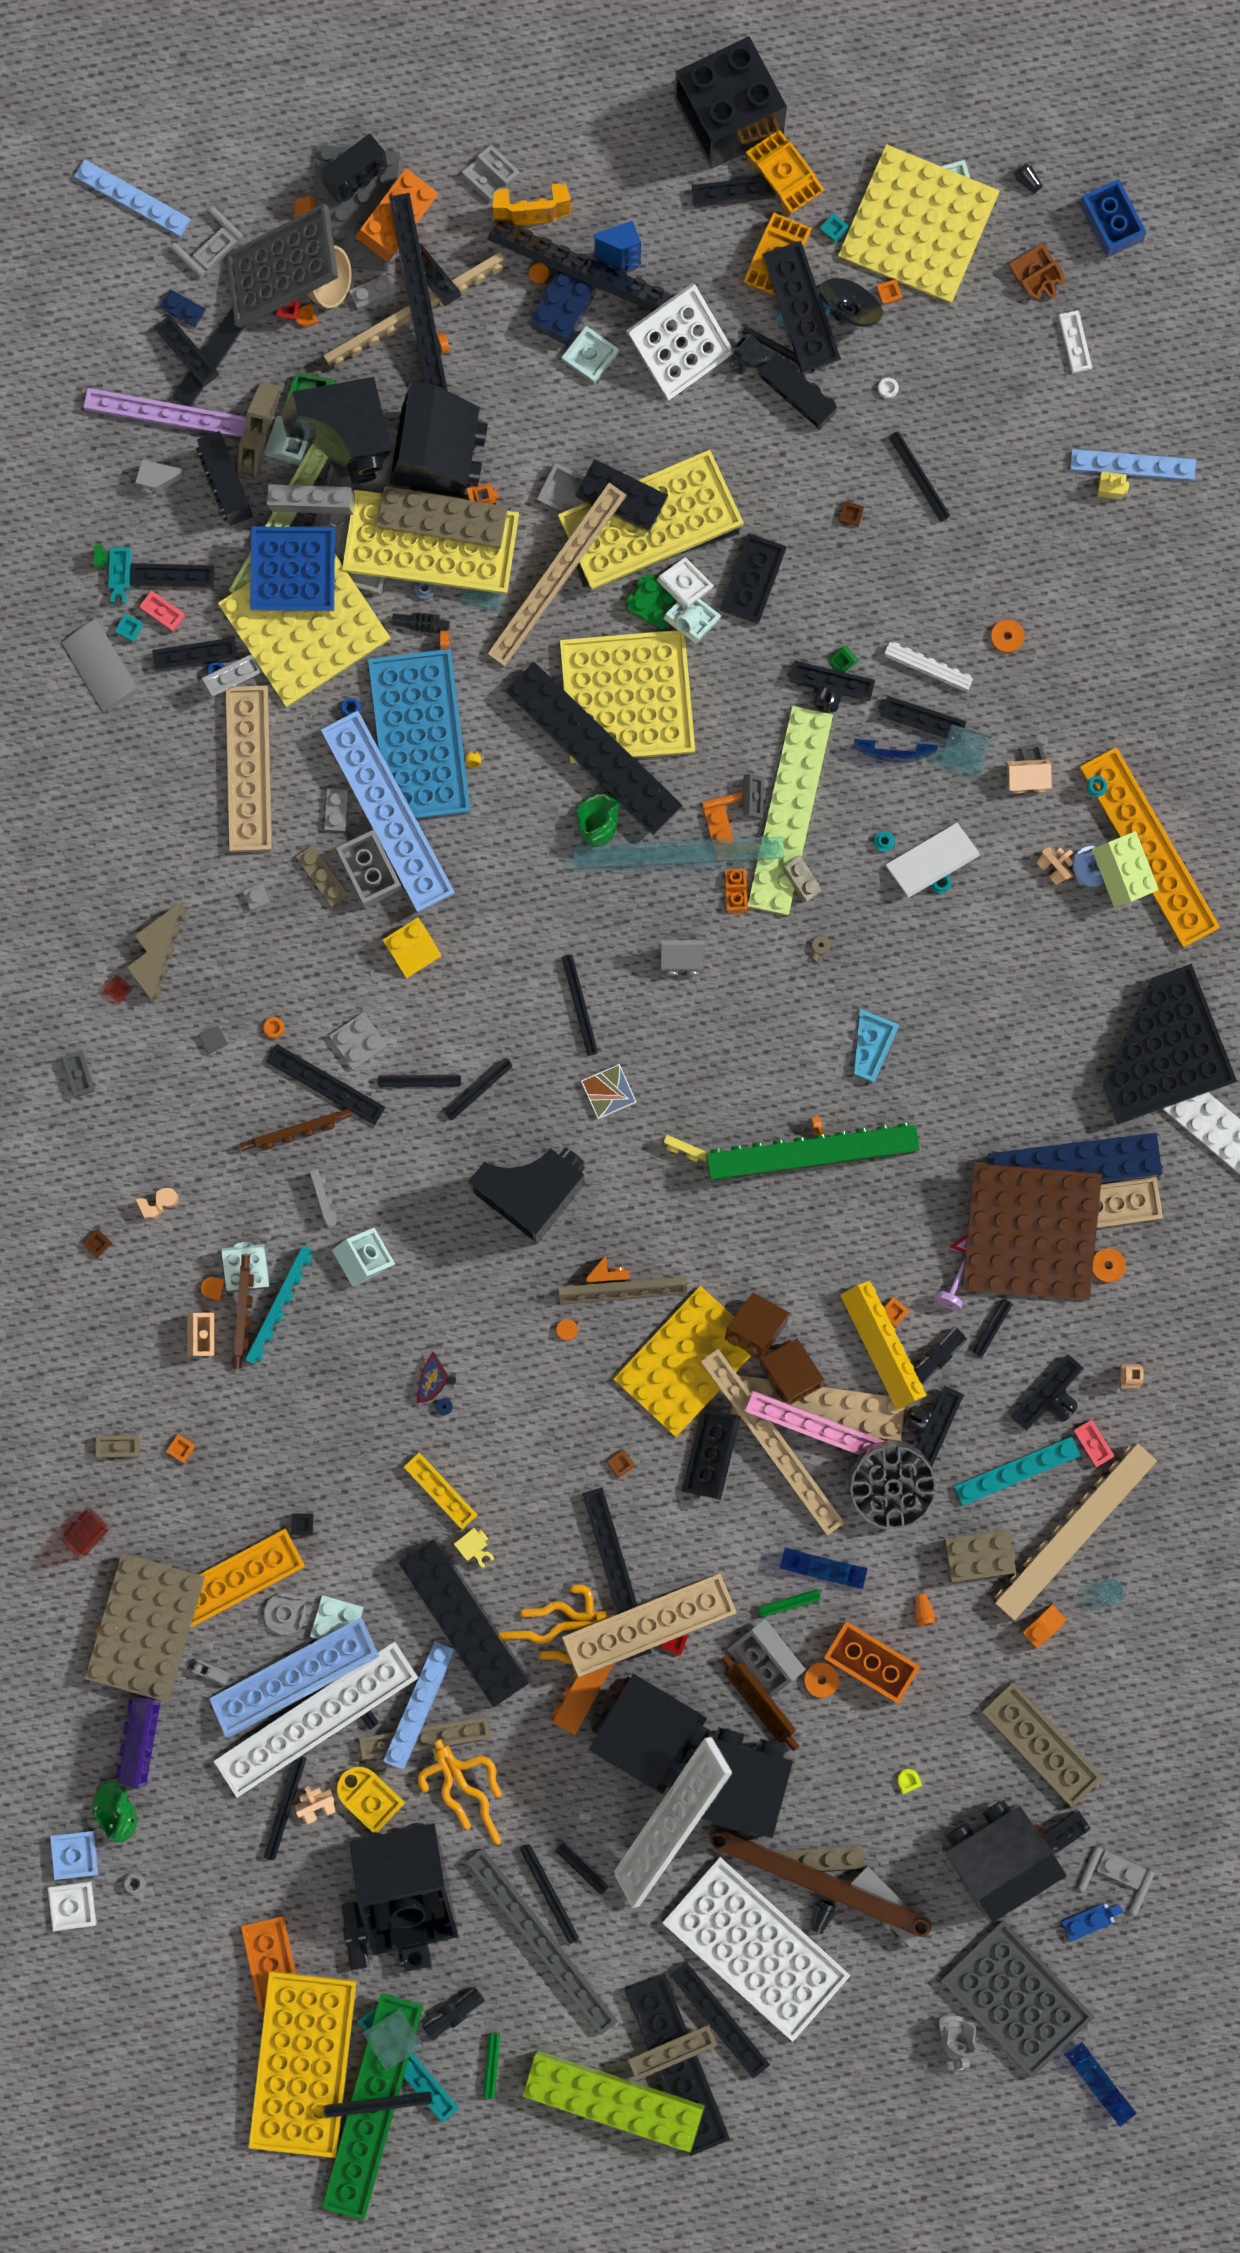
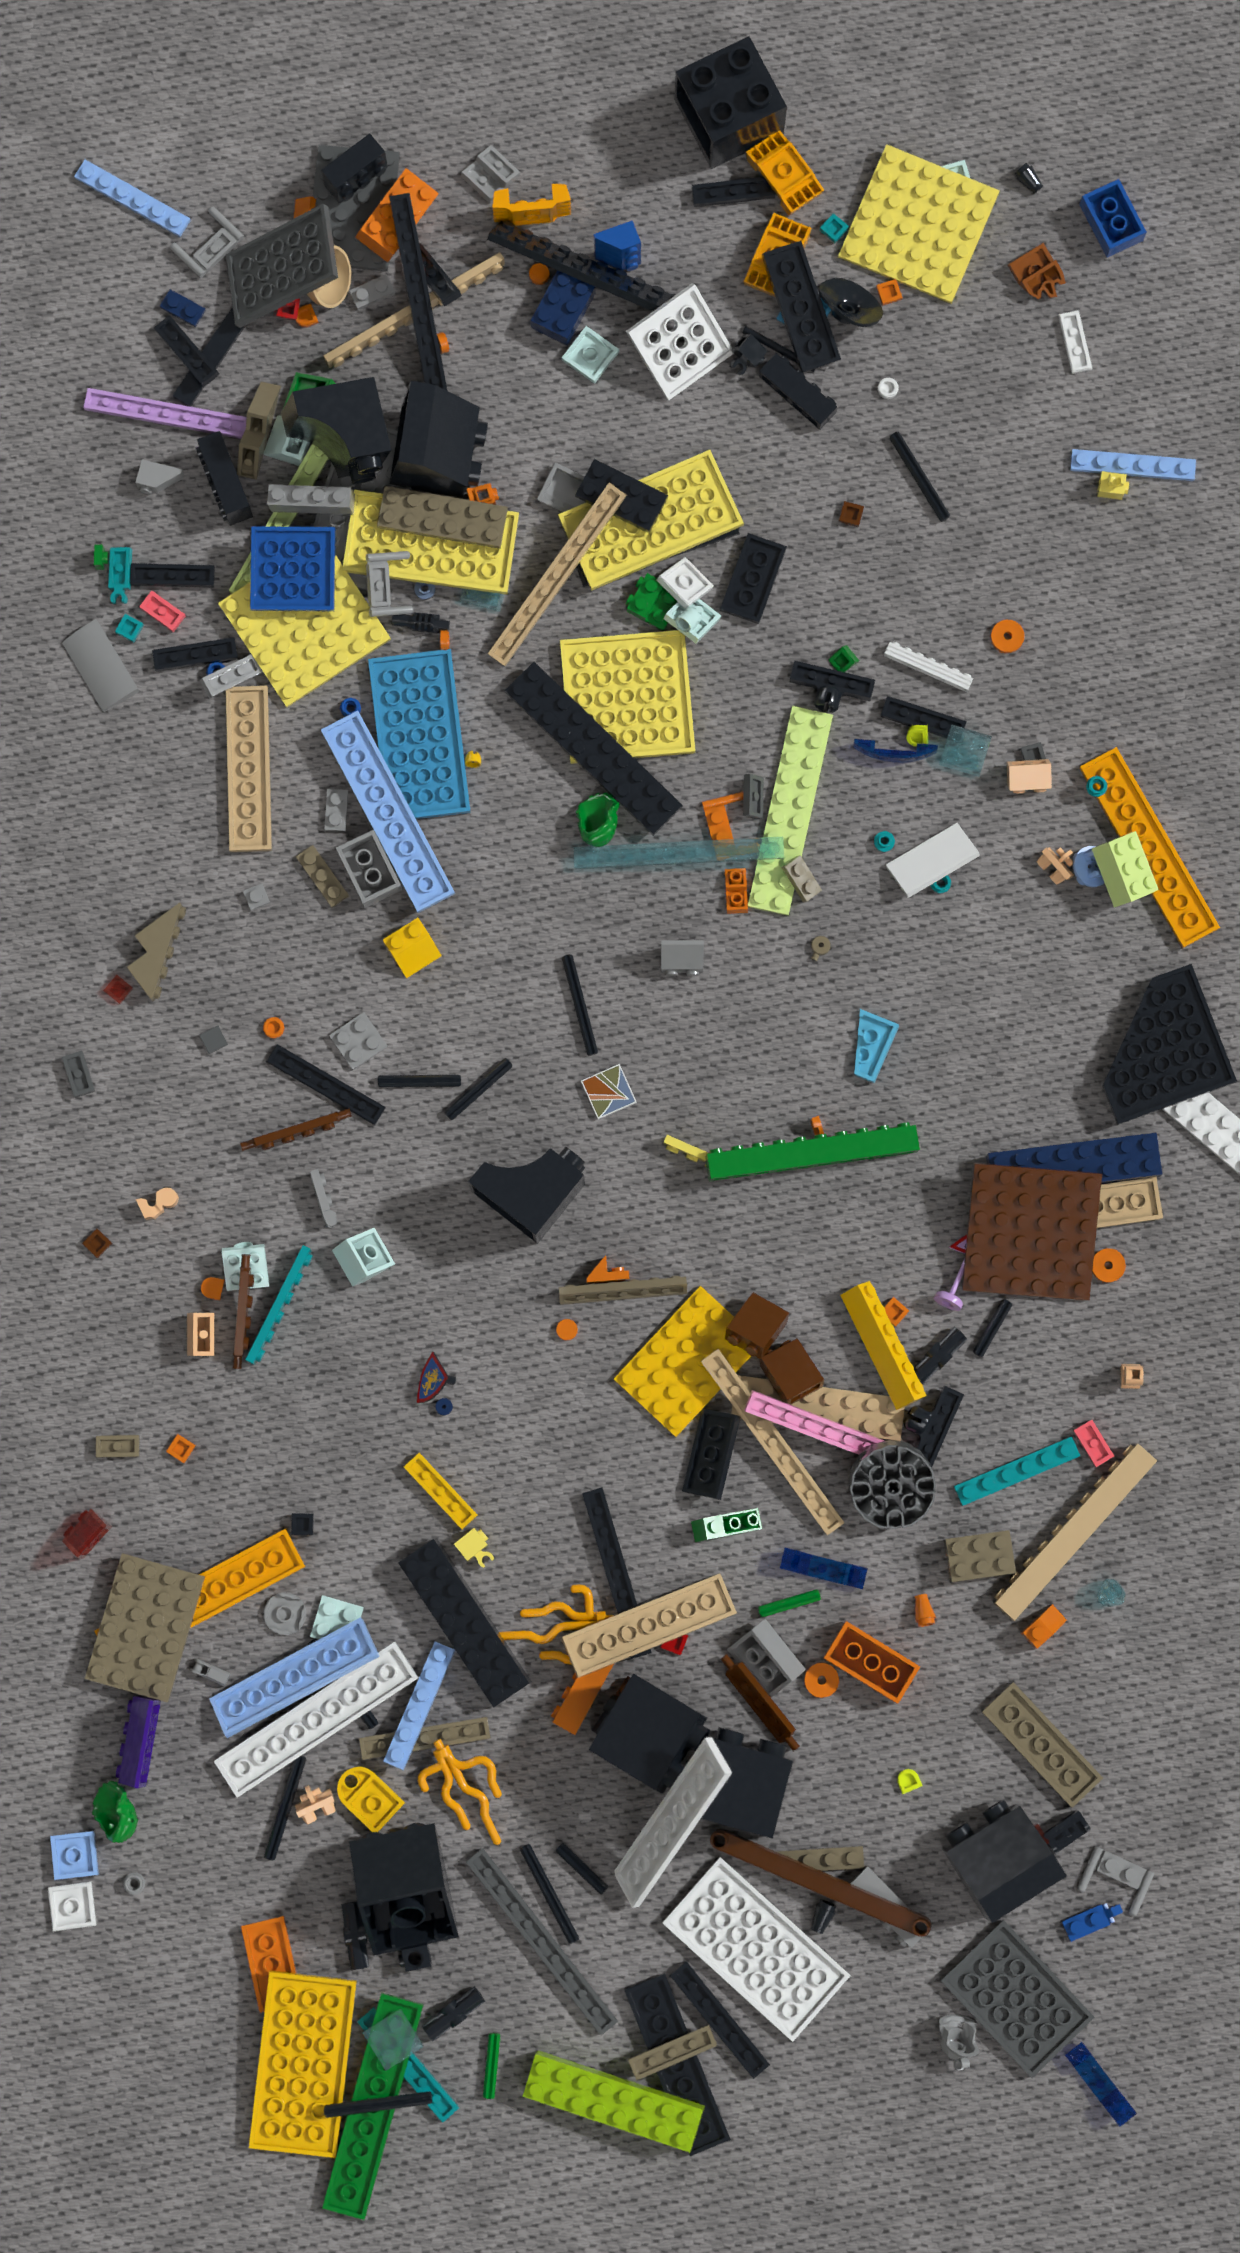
(379, 584): none -> light grey plate
(620, 1463): dark orange tile -> none
(726, 1525): none -> green slope
(917, 734): none -> neon yellow tile
(1050, 1395): black plate -> none

